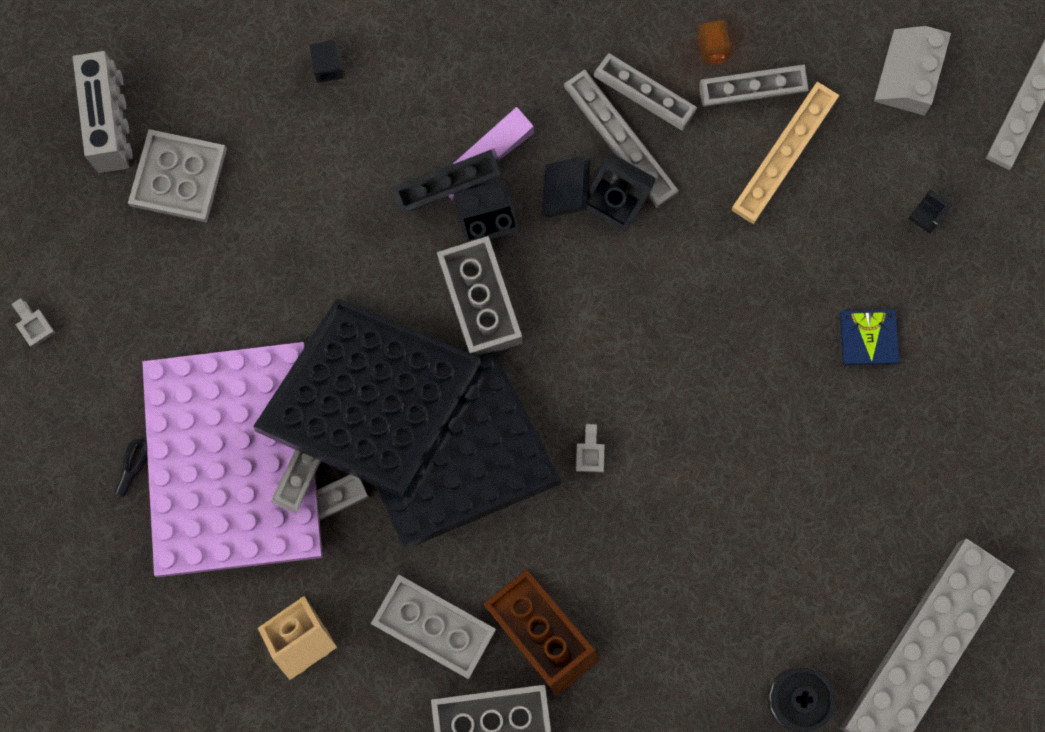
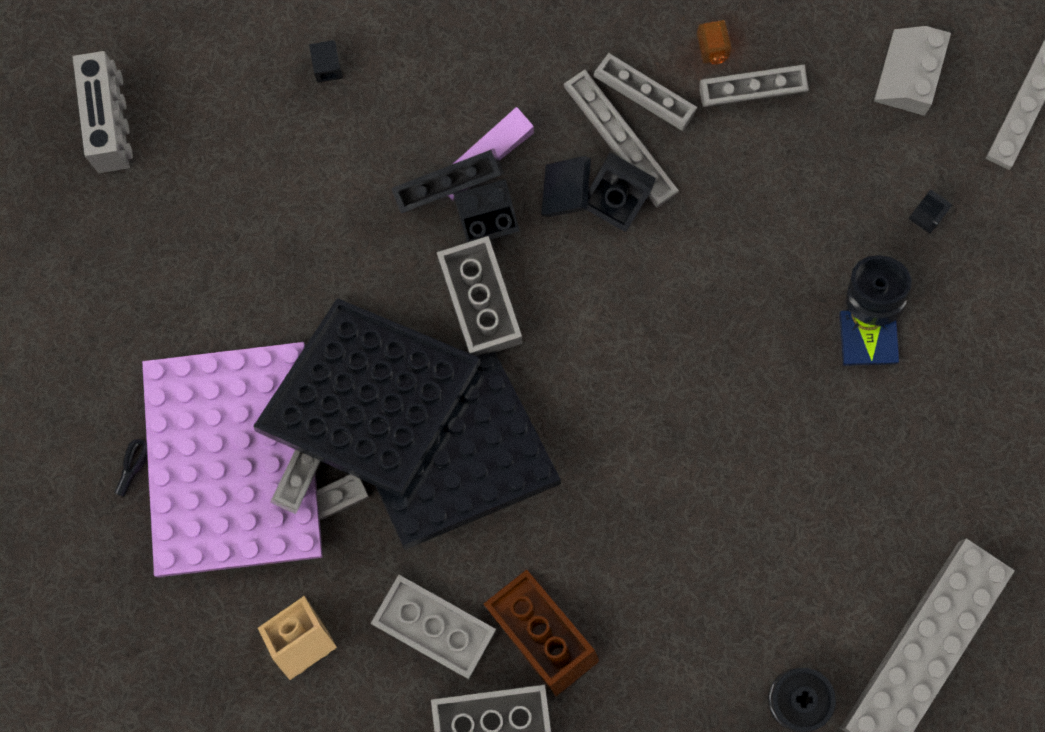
(33, 325): light grey plate -> none
(177, 175): light grey plate -> none
(590, 455): light grey plate -> none
(785, 153): tan plate -> none
(878, 290): none -> black wheel

